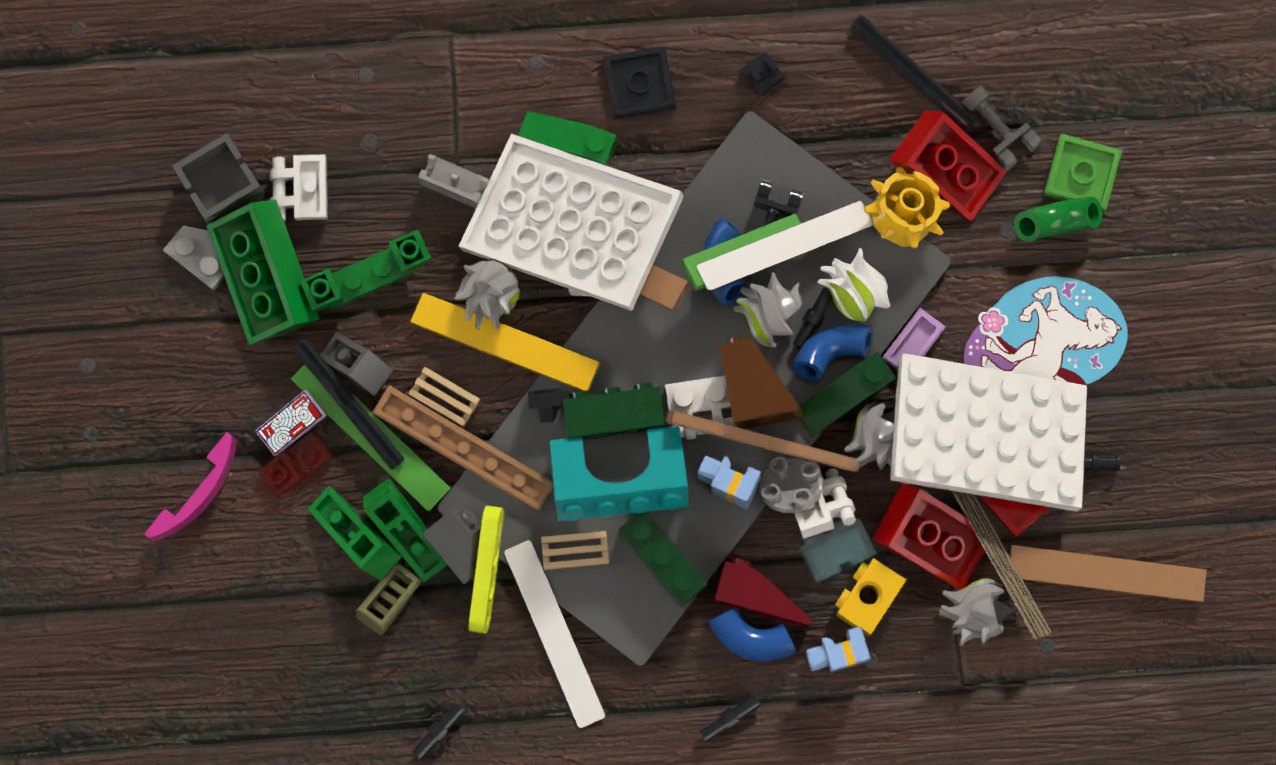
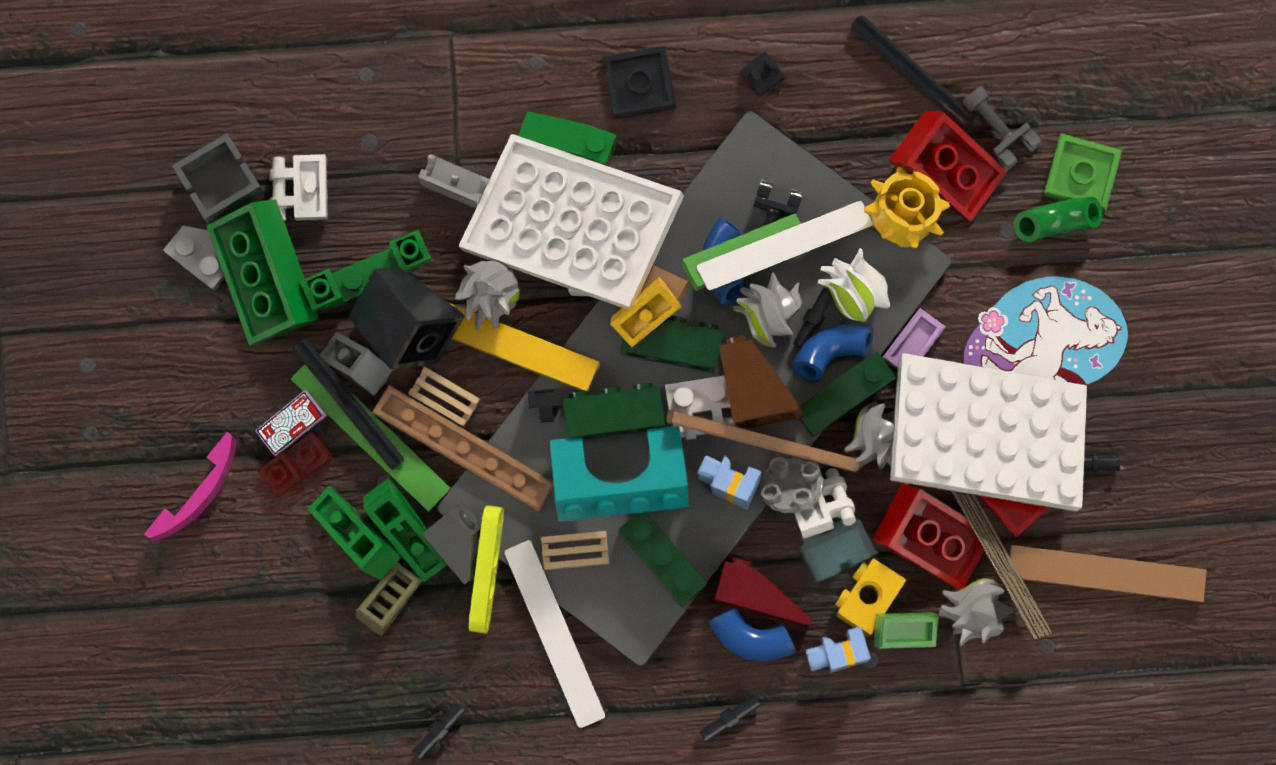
(404, 319): none -> black slope
(646, 313): none -> yellow slope
(680, 345): none -> dark green brick
(905, 630): none -> bright green tile

